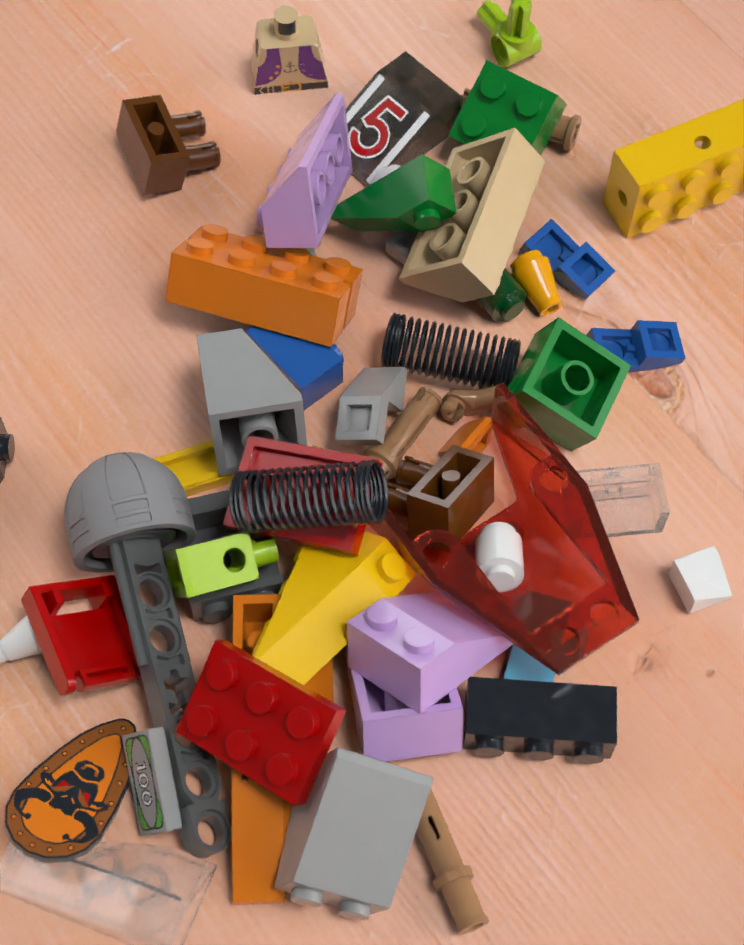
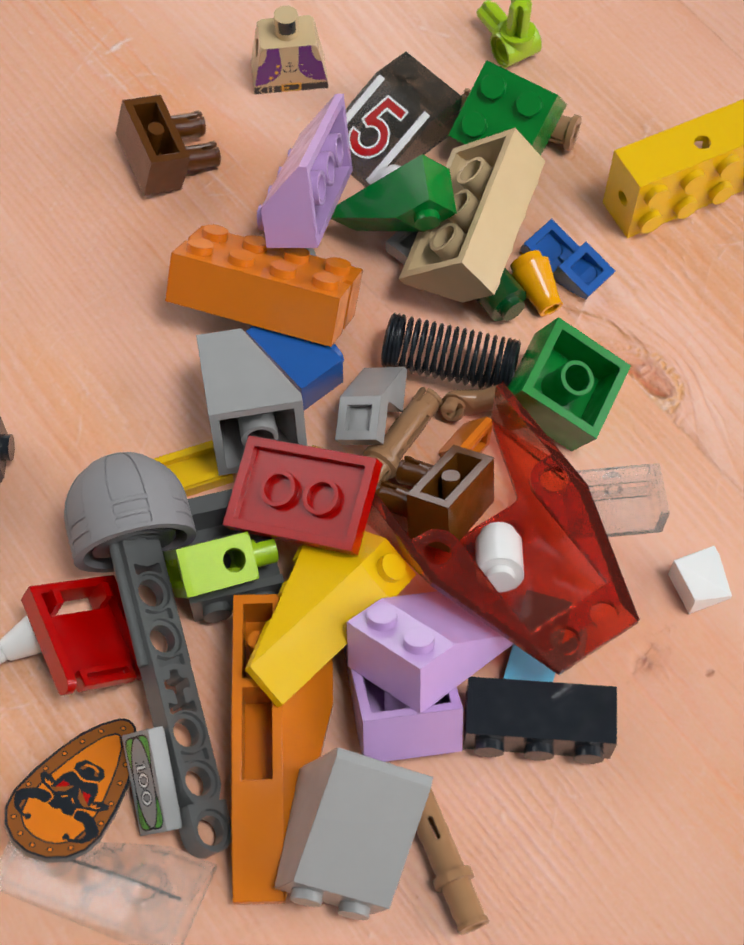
(260, 722): red plate -> none
(366, 474): black piece -> none
(644, 346): blue slope -> none

